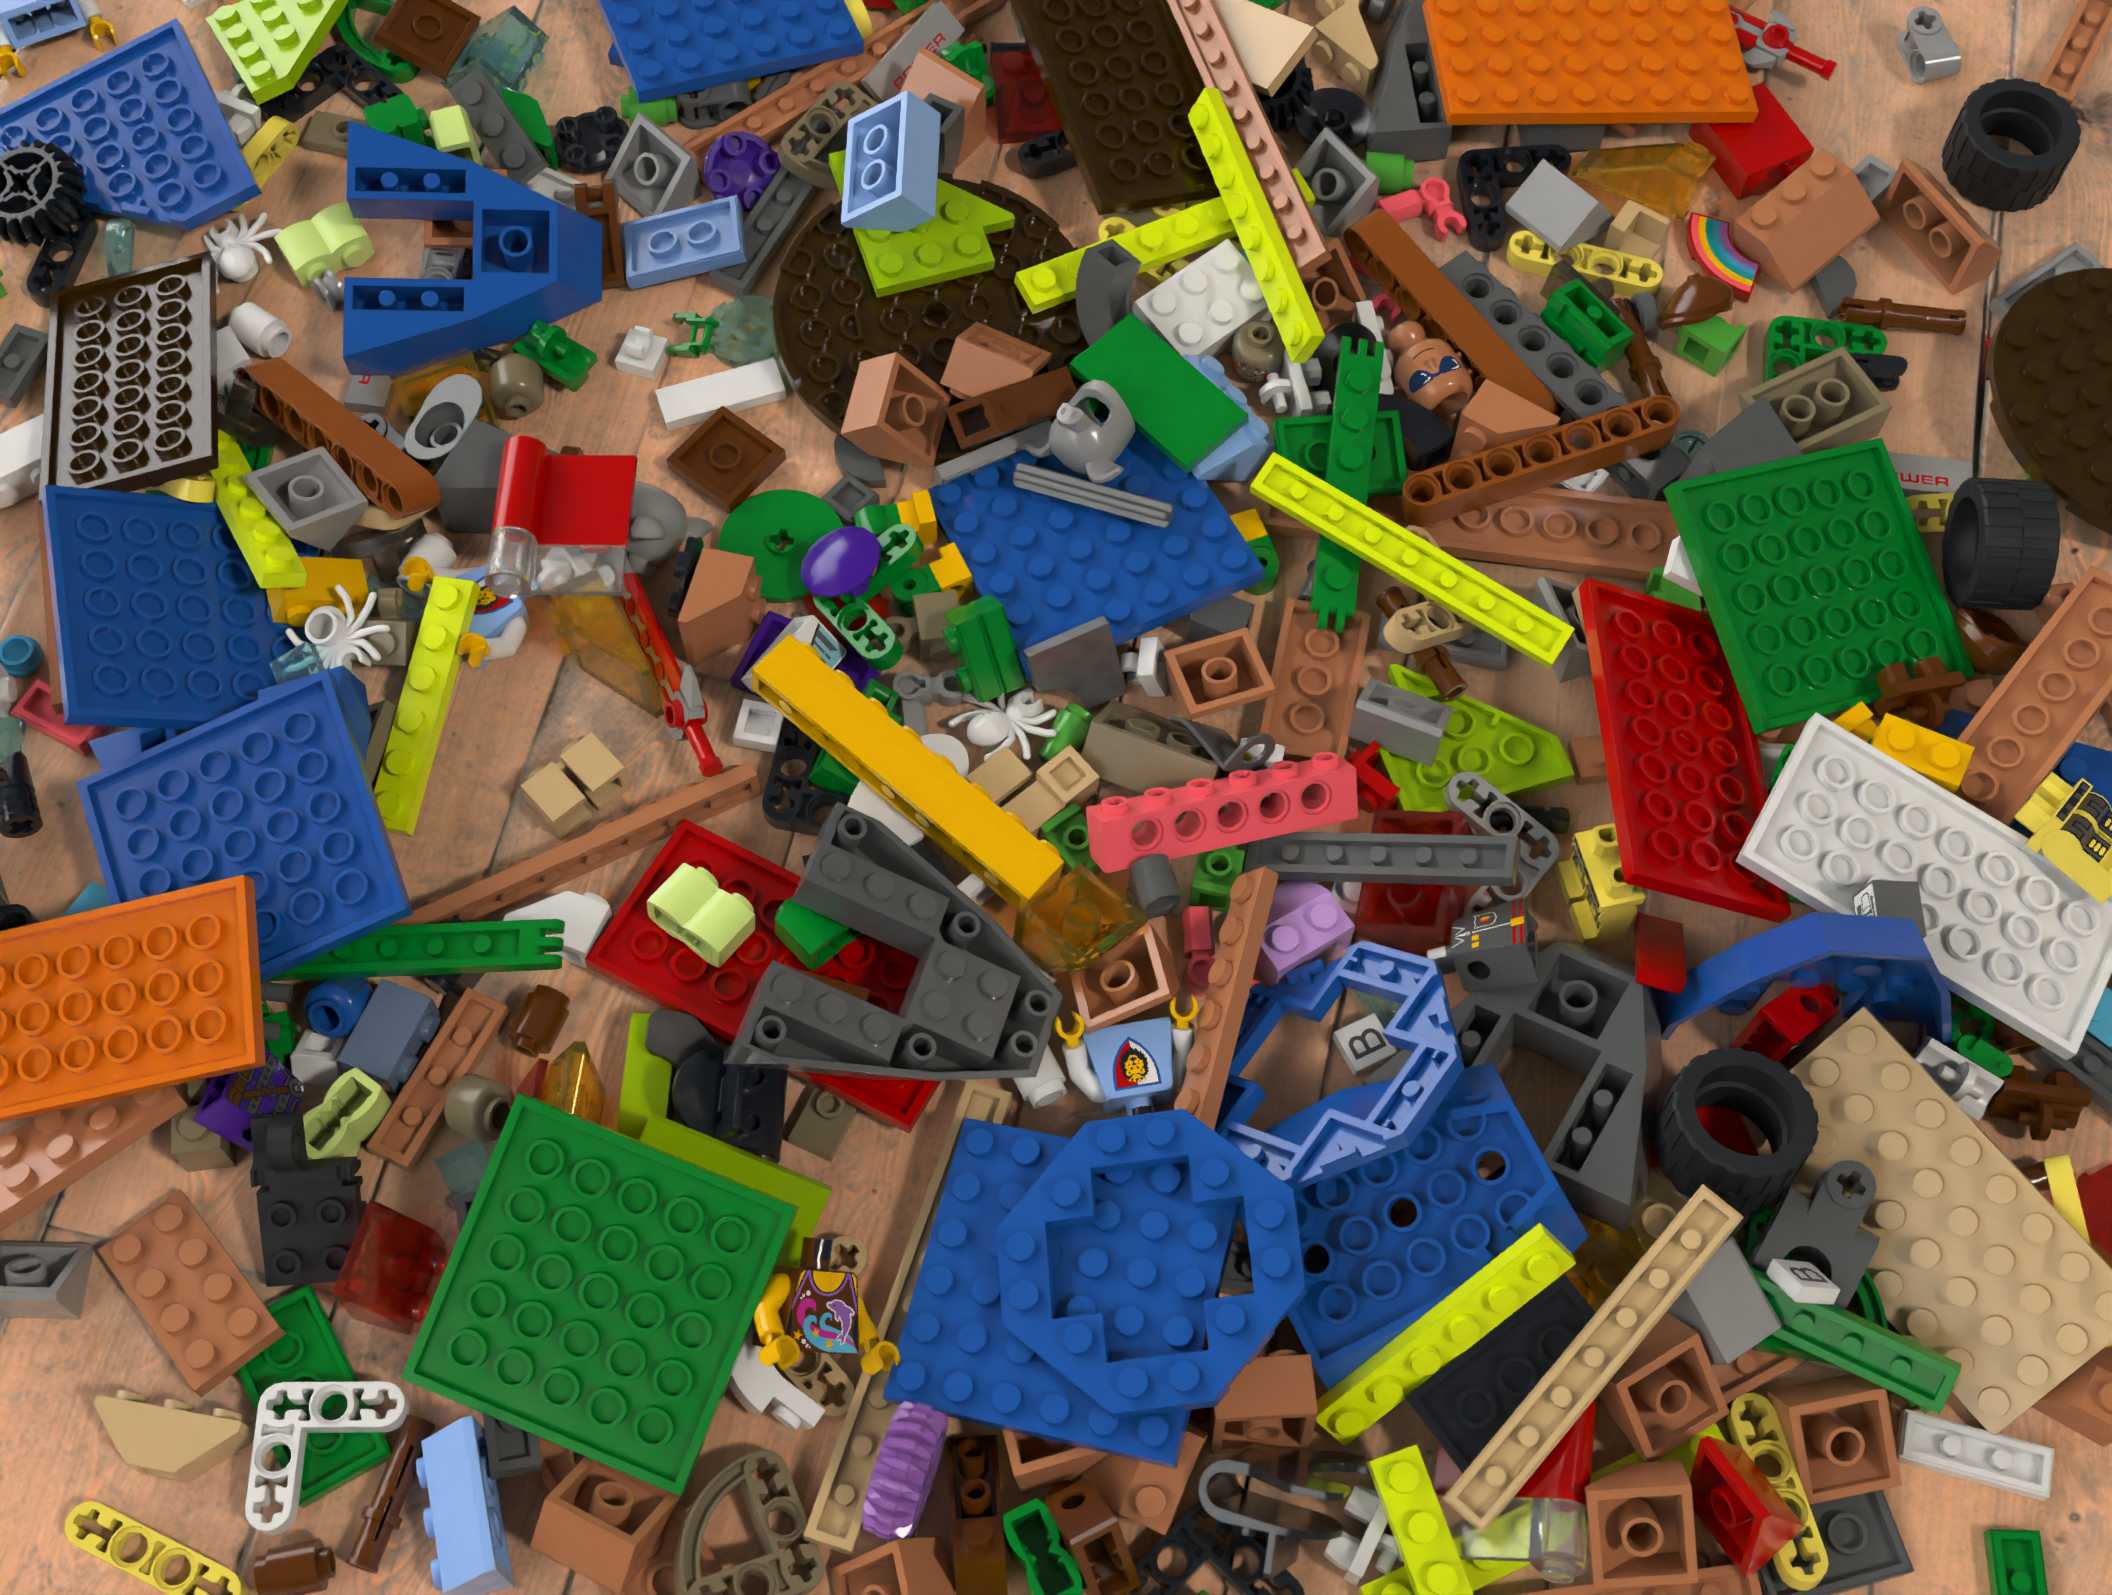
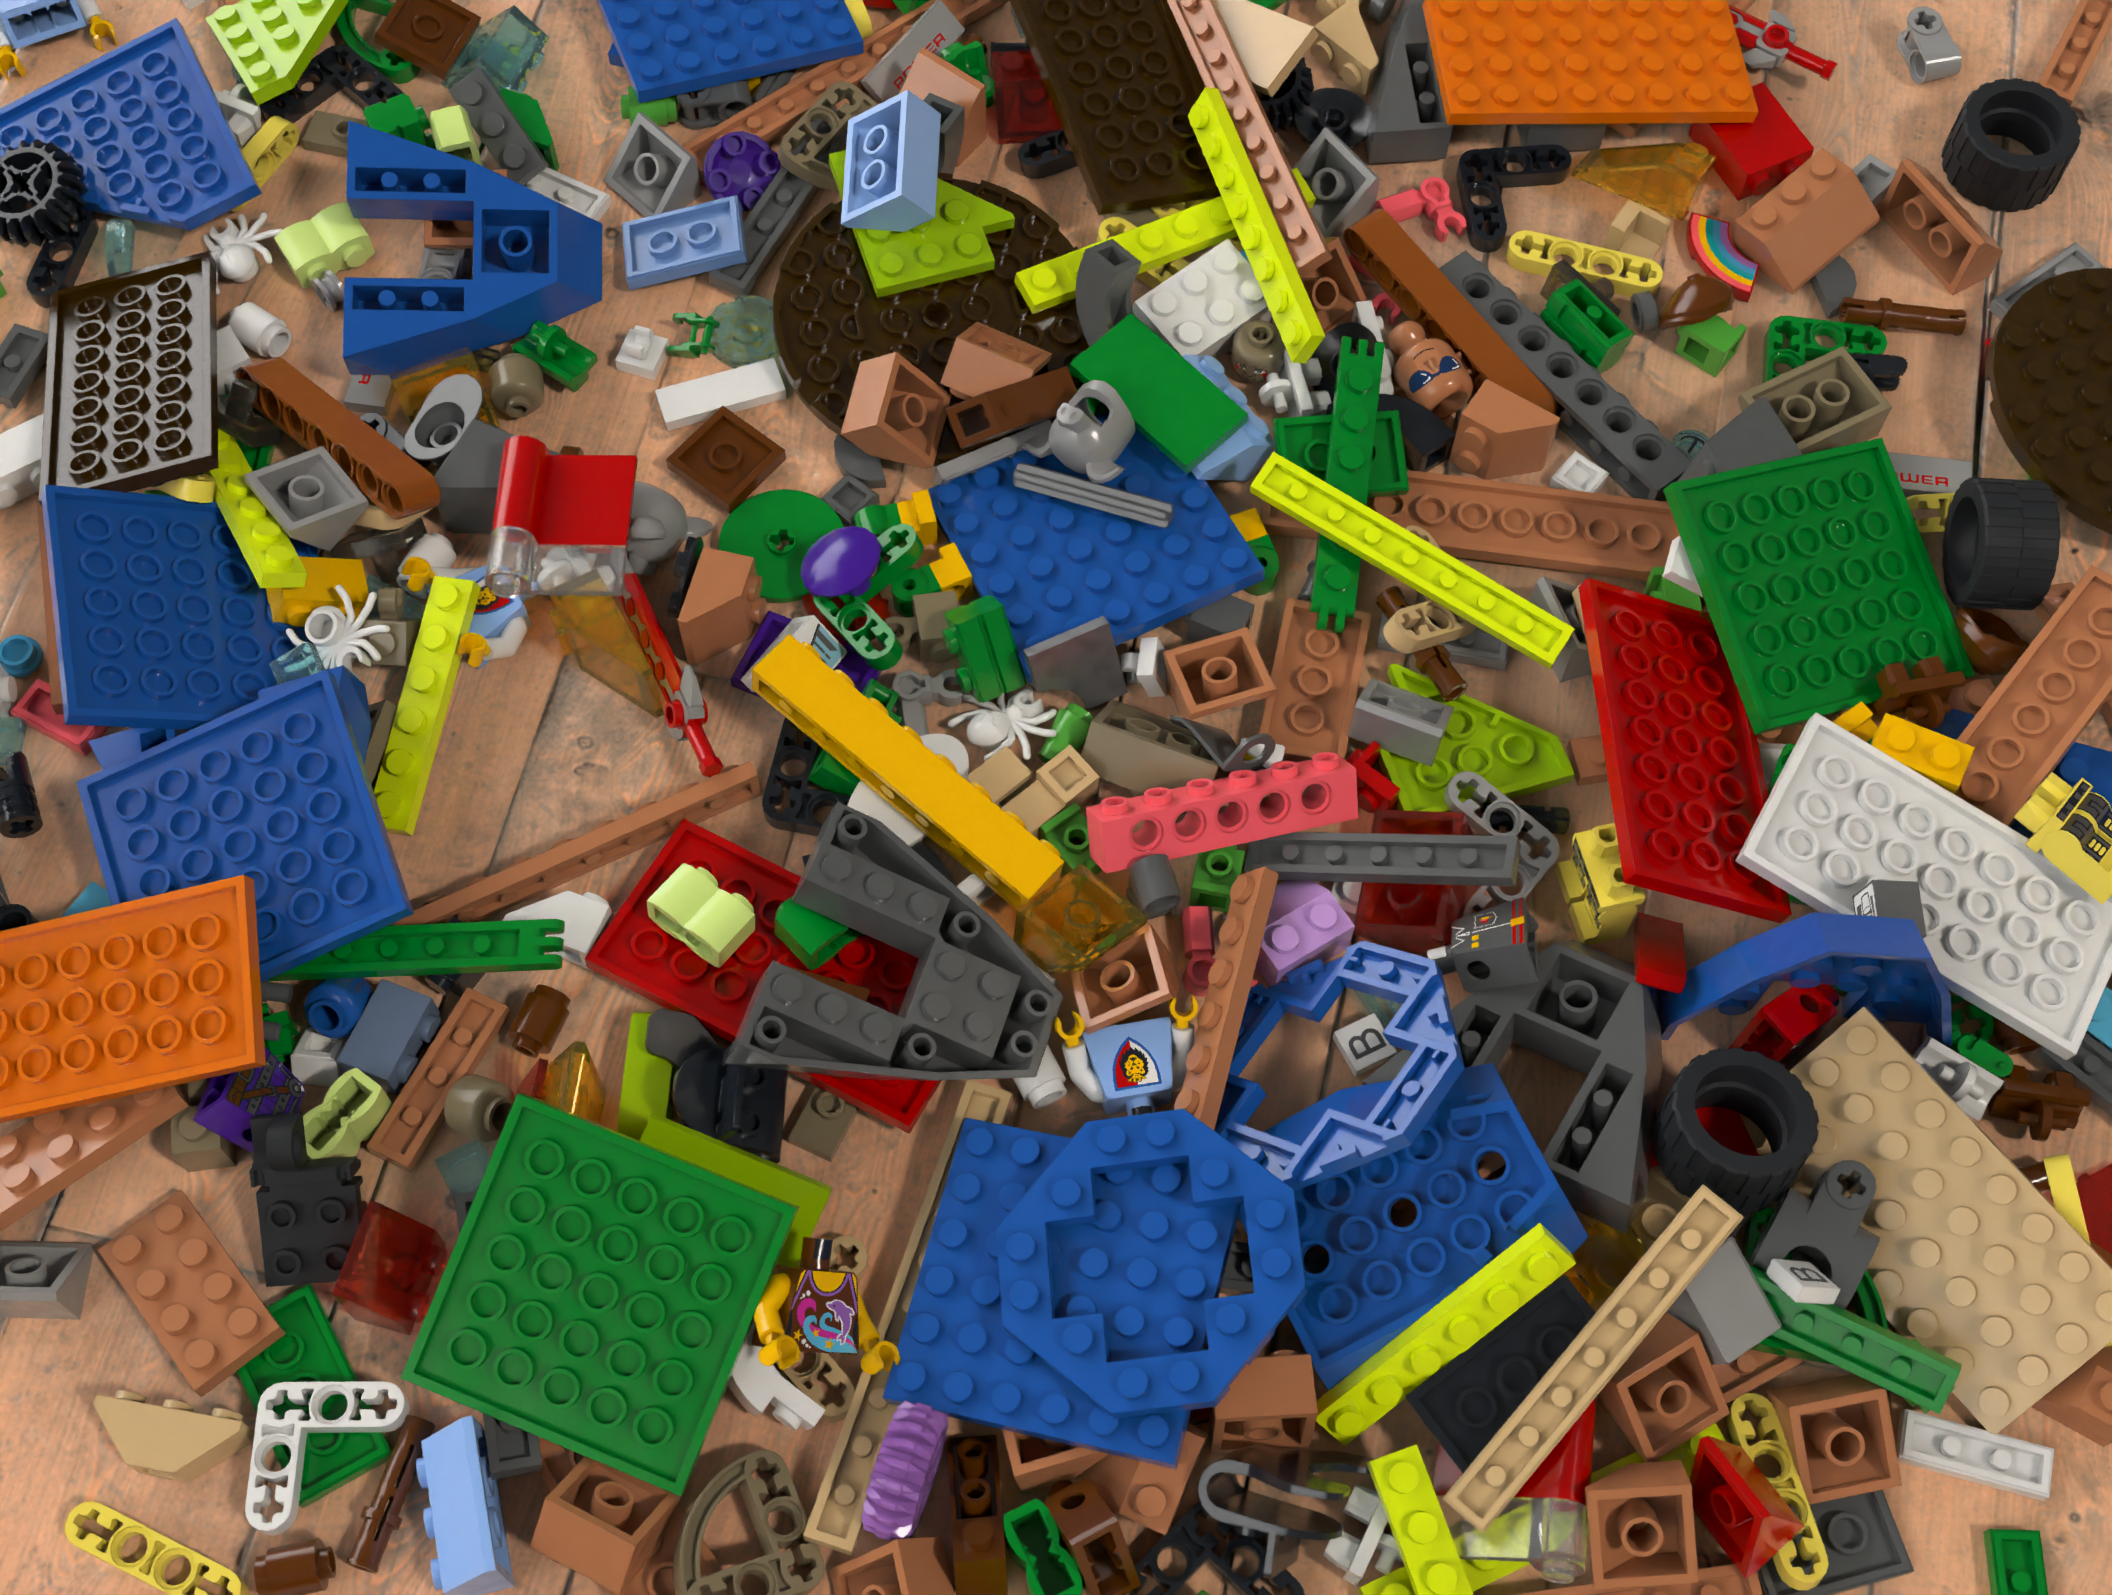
(559, 801): tan piece -> none
(590, 139): black dish -> none
(612, 248): reddish brown plate -> none
(758, 726): white plate -> none
(1392, 169): bright green brick -> none
(1552, 446): dark orange beam -> none
(1557, 209): light grey slope -> none
(1643, 364): reddish brown pin -> none

